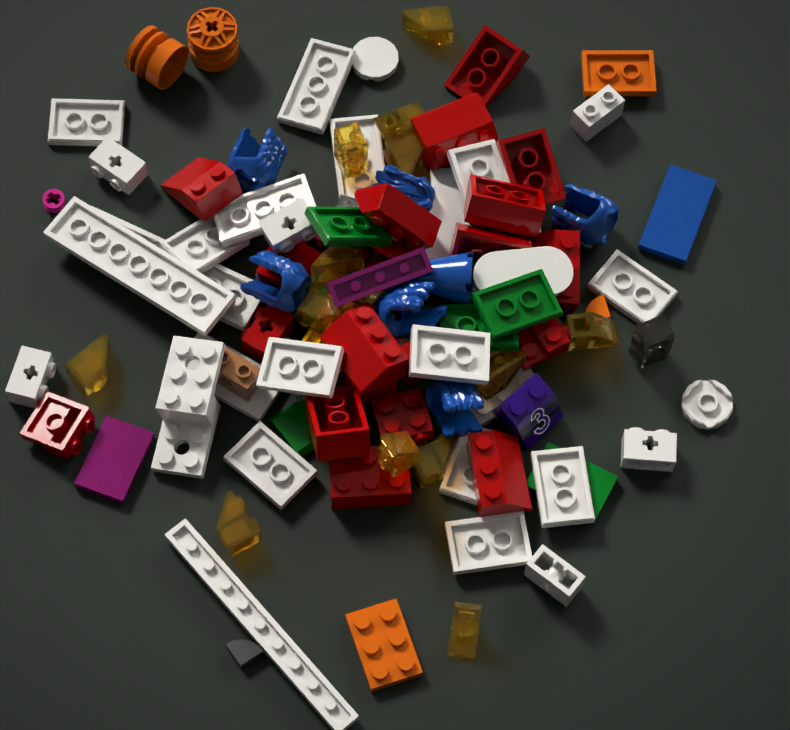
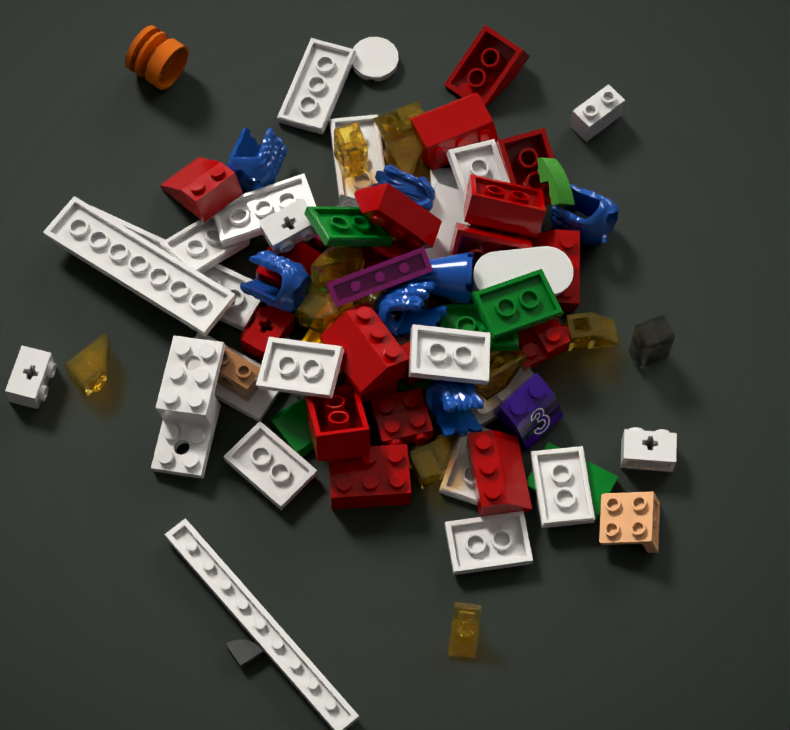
(55, 194): dark pink bush -> none
(59, 425): red plate -> none
(85, 121): white tile -> none
(114, 459): magenta tile -> none
(117, 166): white brick -> none
(213, 39): orange wheel -> none
(235, 527): clear yellow slope -> none
(383, 645): orange plate -> none
(397, 452): clear yellow slope -> none
(429, 24): clear yellow slope -> none
(554, 575): white brick -> none
(559, 187): none -> bright green slope
(599, 306): orange tile -> none
(624, 70): orange plate -> none
(630, 519): none -> light nougat bracket
(632, 288): white tile -> none
(677, 214): blue tile -> none
(707, 404): white tile -> none

